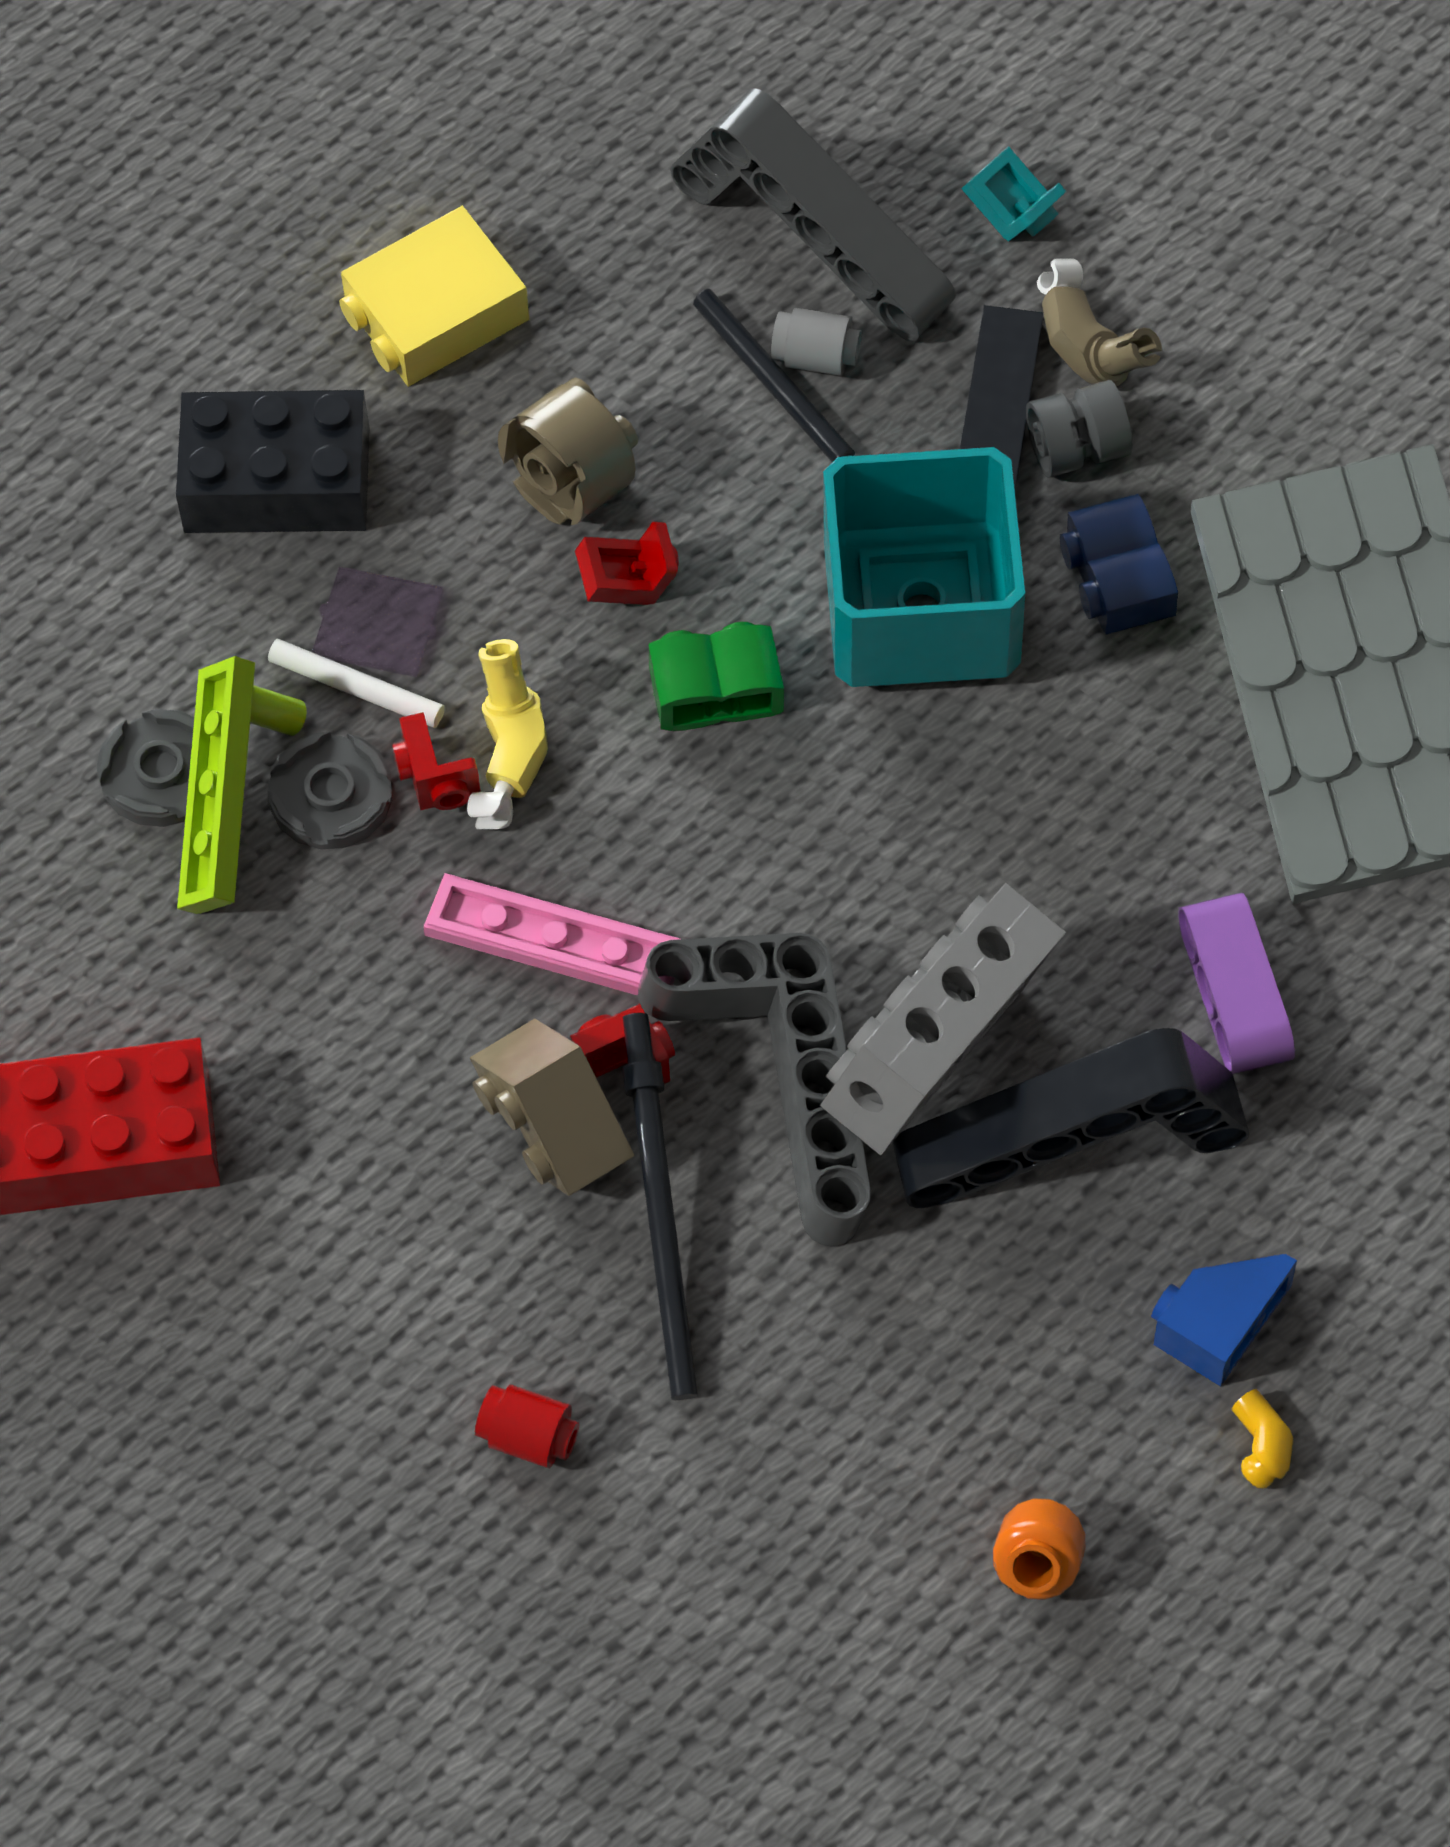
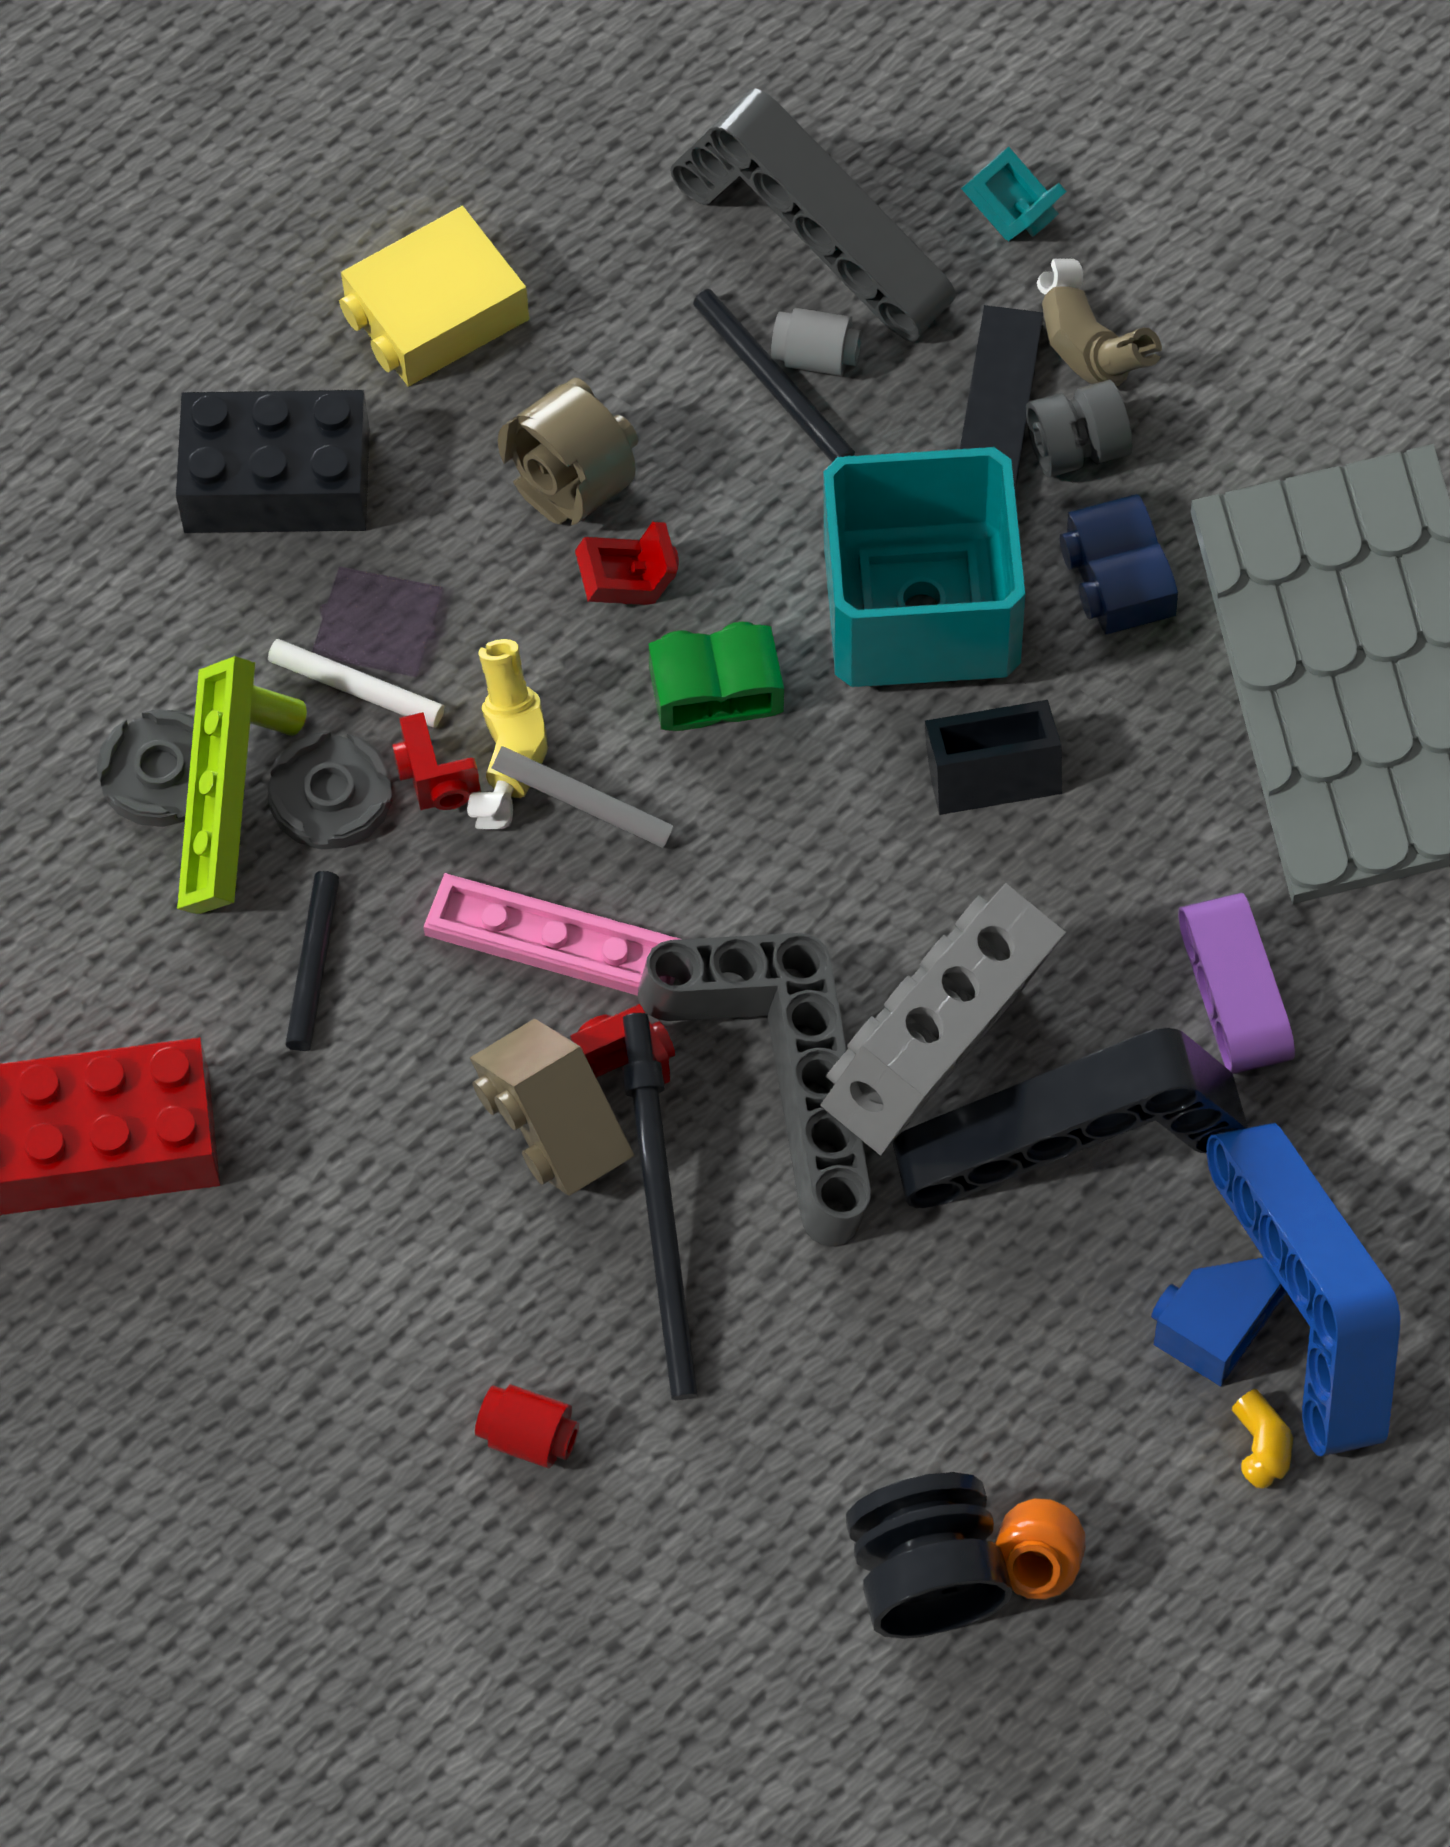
(312, 961): none -> black bar
(582, 796): none -> light grey bar
(928, 1555): none -> black wheel
(994, 757): none -> black brick
(1328, 1279): none -> blue beam

